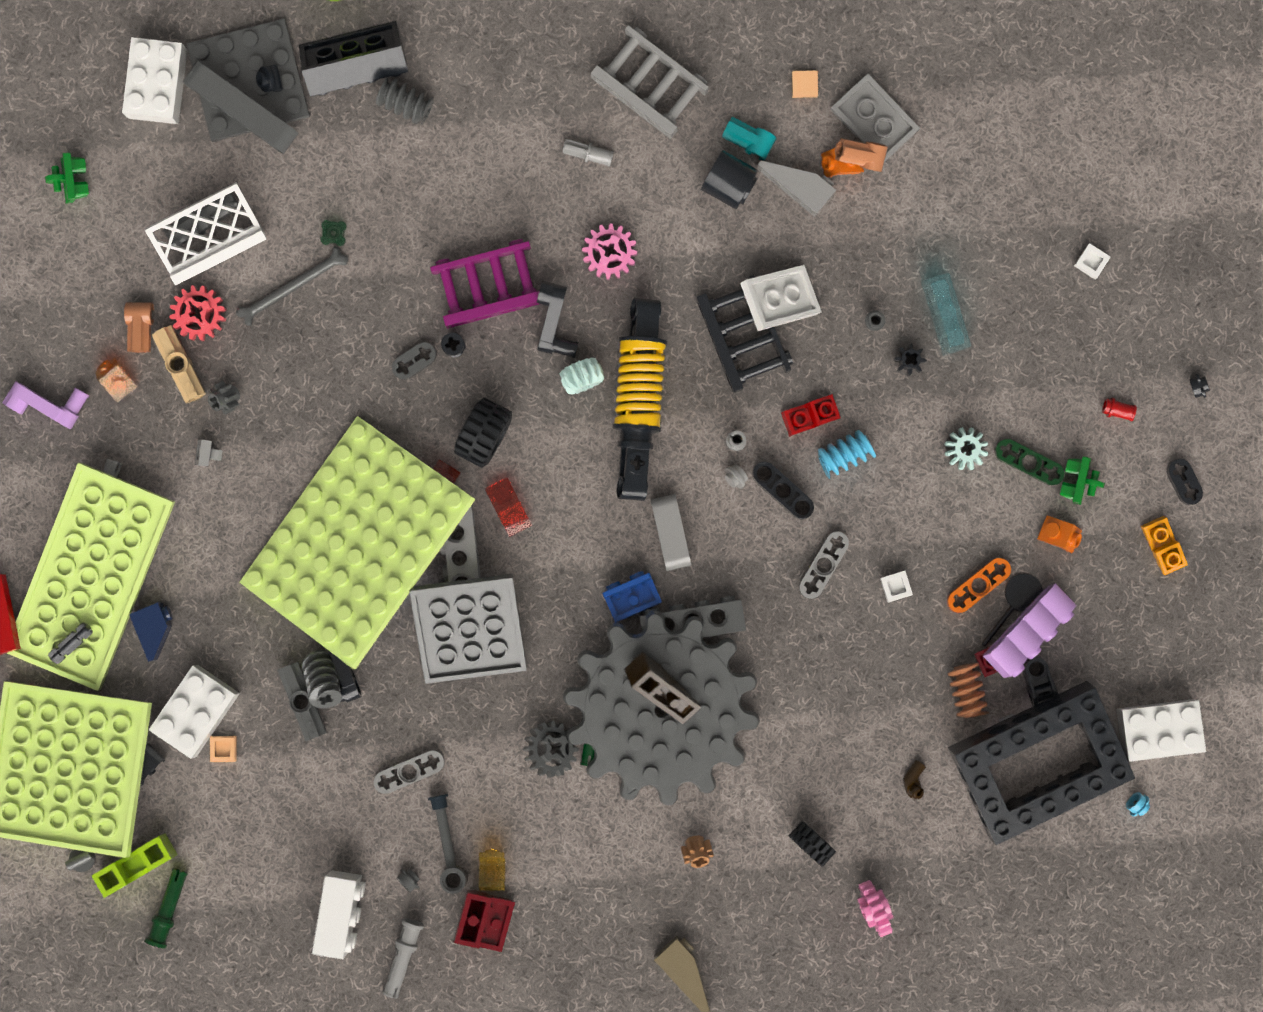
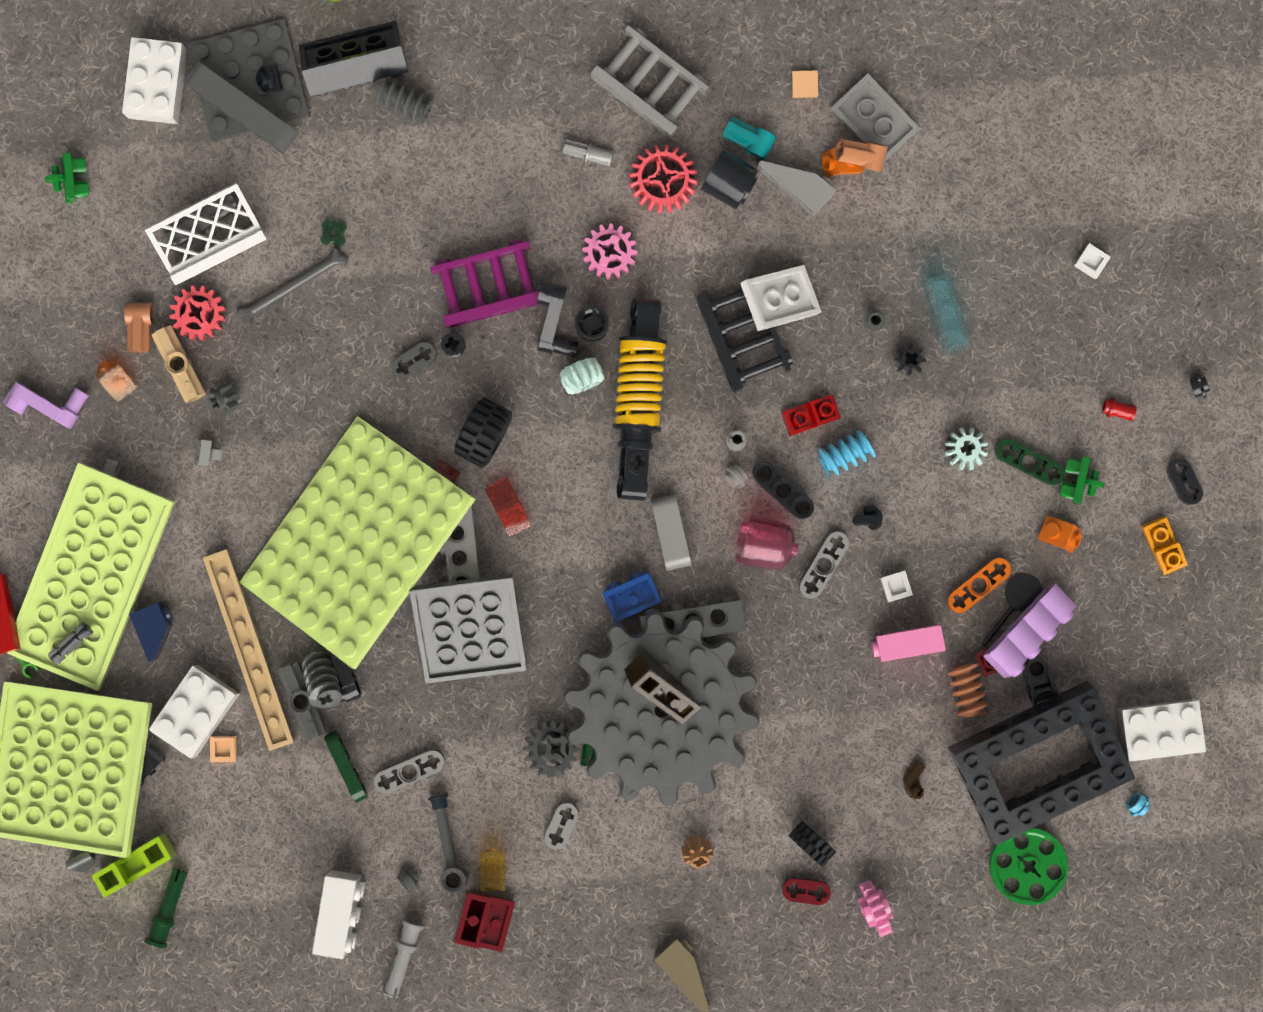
(25, 664): none -> bright green hand
(248, 649): none -> tan plate
(342, 762): none -> dark green beam
(567, 828): none -> light grey beam
(591, 323): none -> black wheel
(651, 181): none -> coral gear
(765, 543): none -> clear pink cylinder
(806, 884): none -> dark red beam
(871, 517): none -> black plate
(908, 643): none -> bright pink slope
(1028, 878): none -> green wedge

